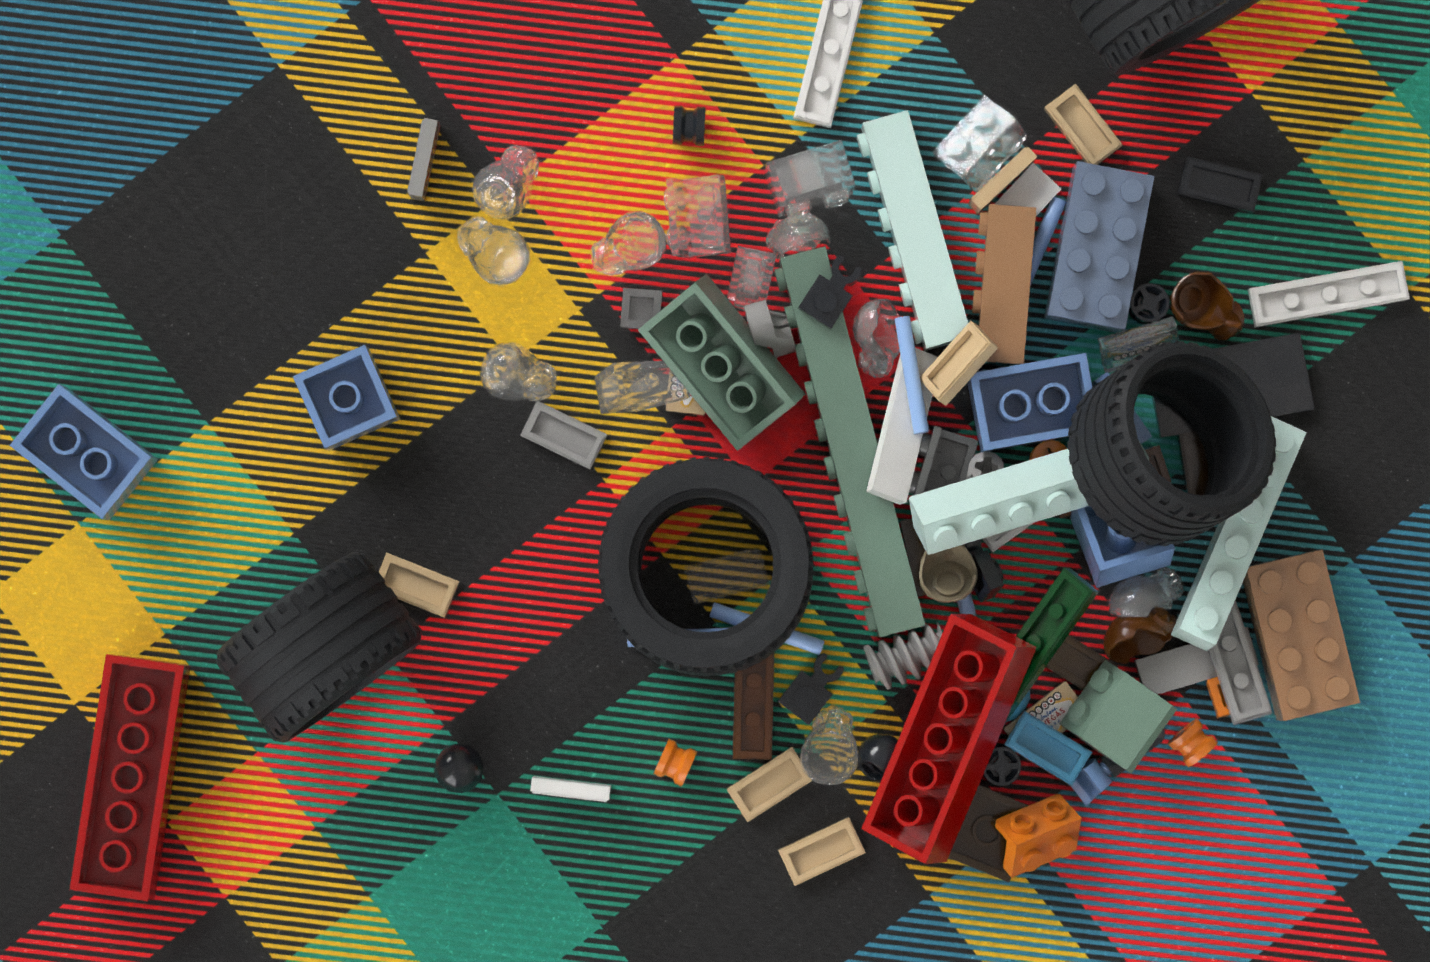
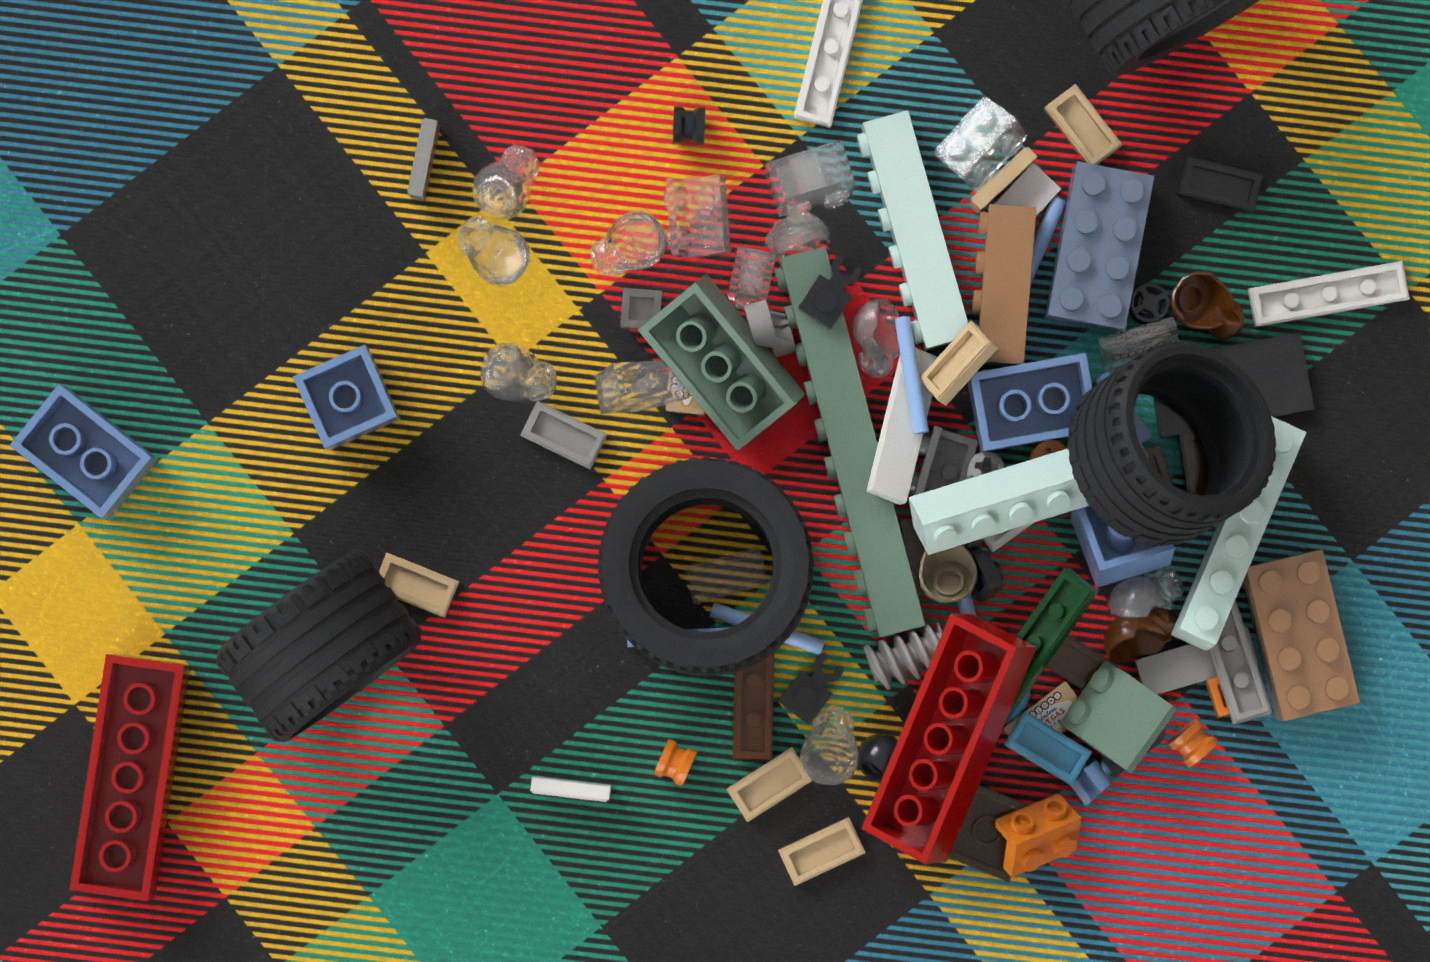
(458, 768): black piece -> none
(1007, 766): black wheel -> none

